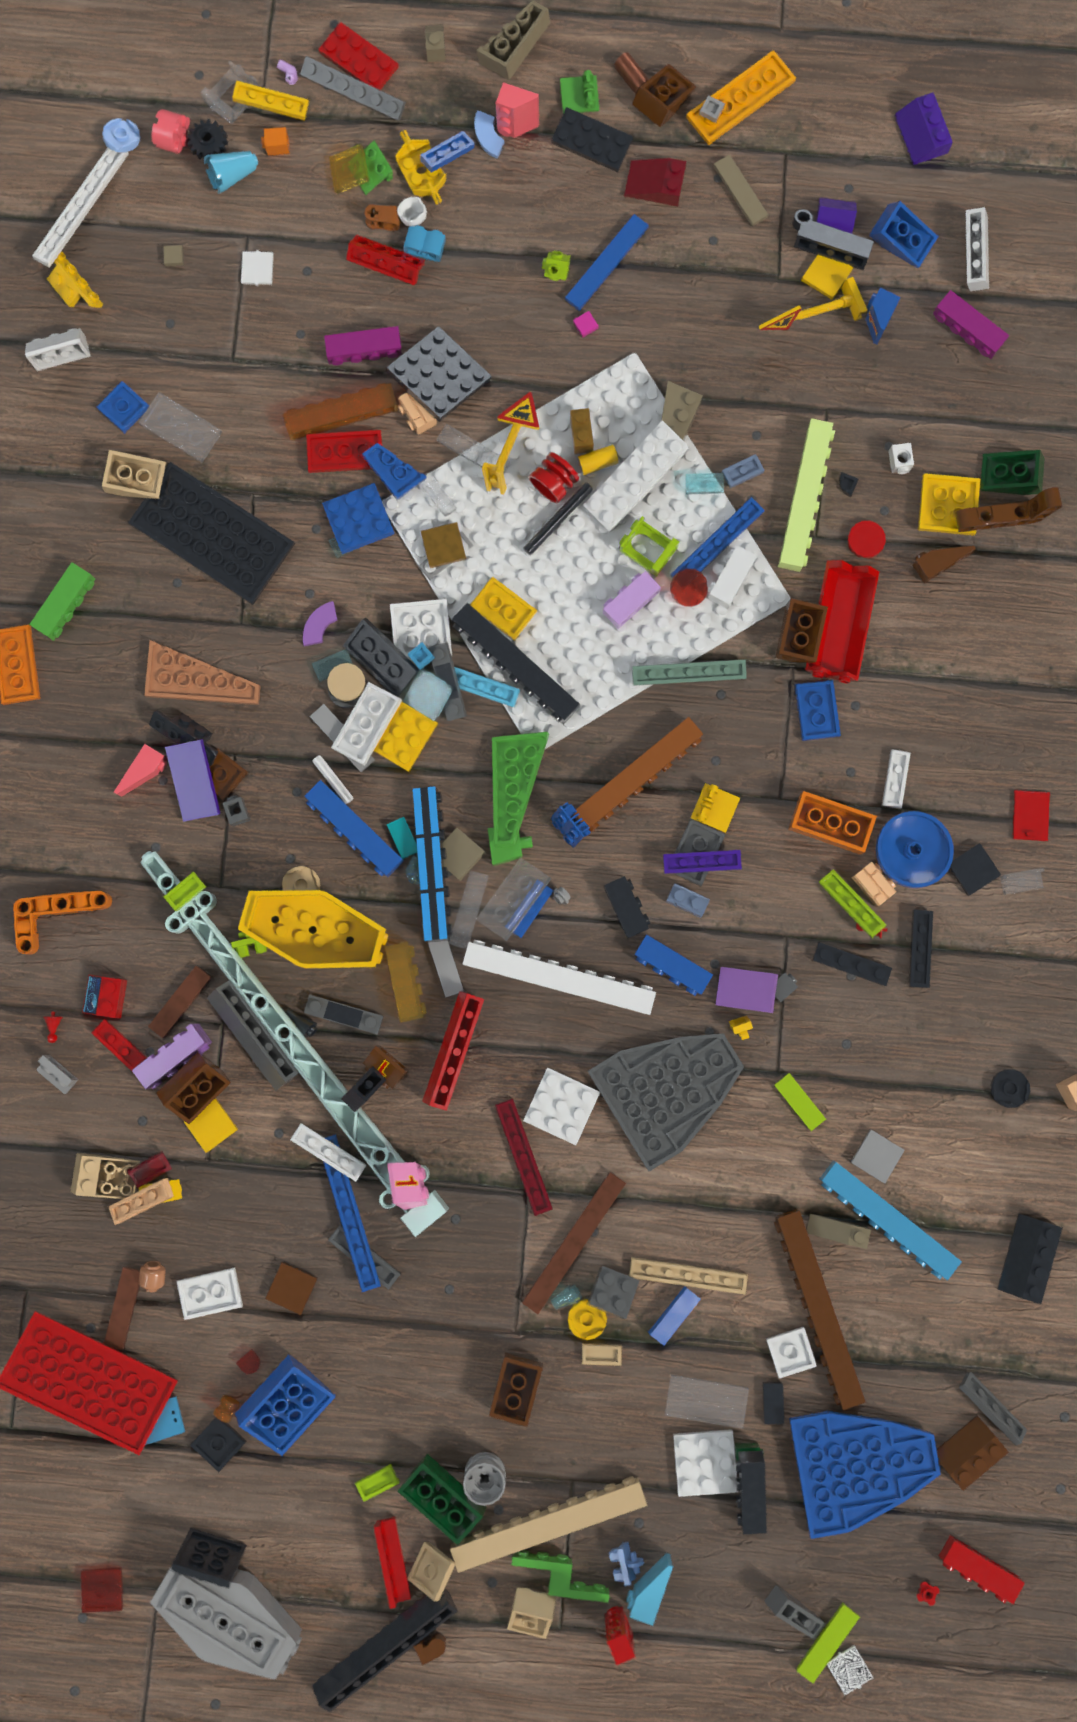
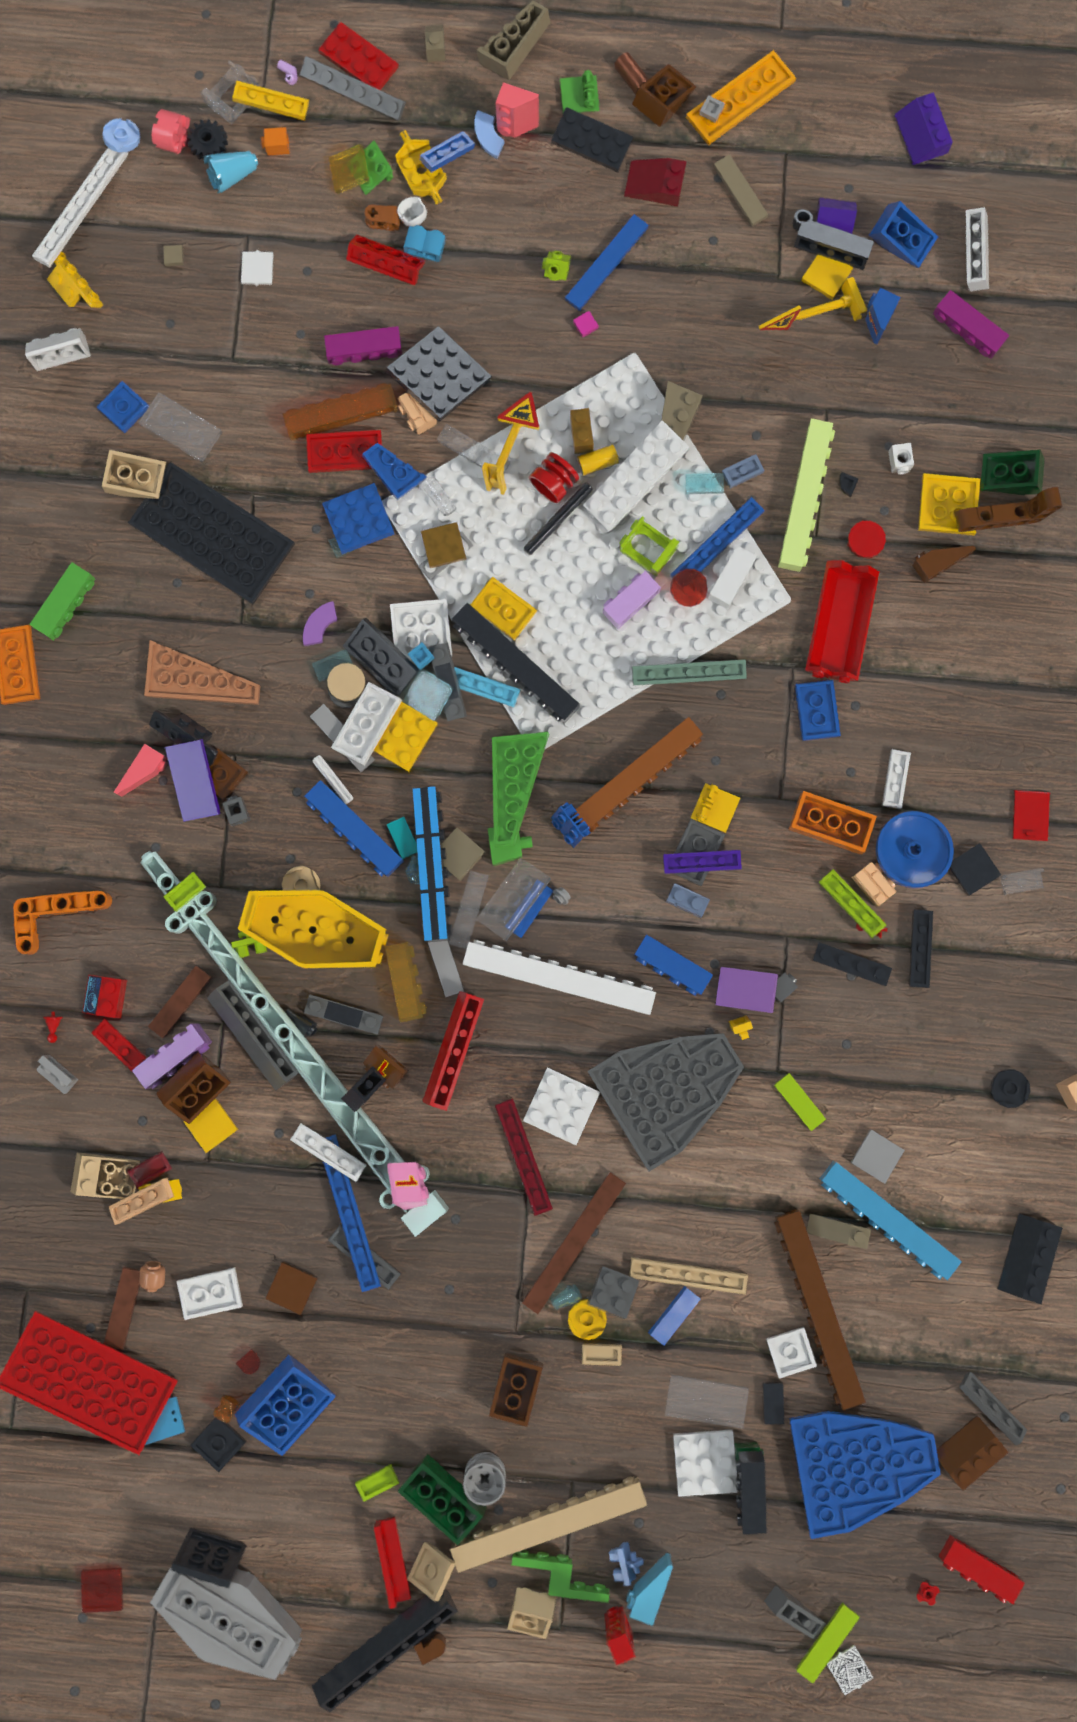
(627, 907): black brick -> none
(801, 631): reddish brown slope -> none

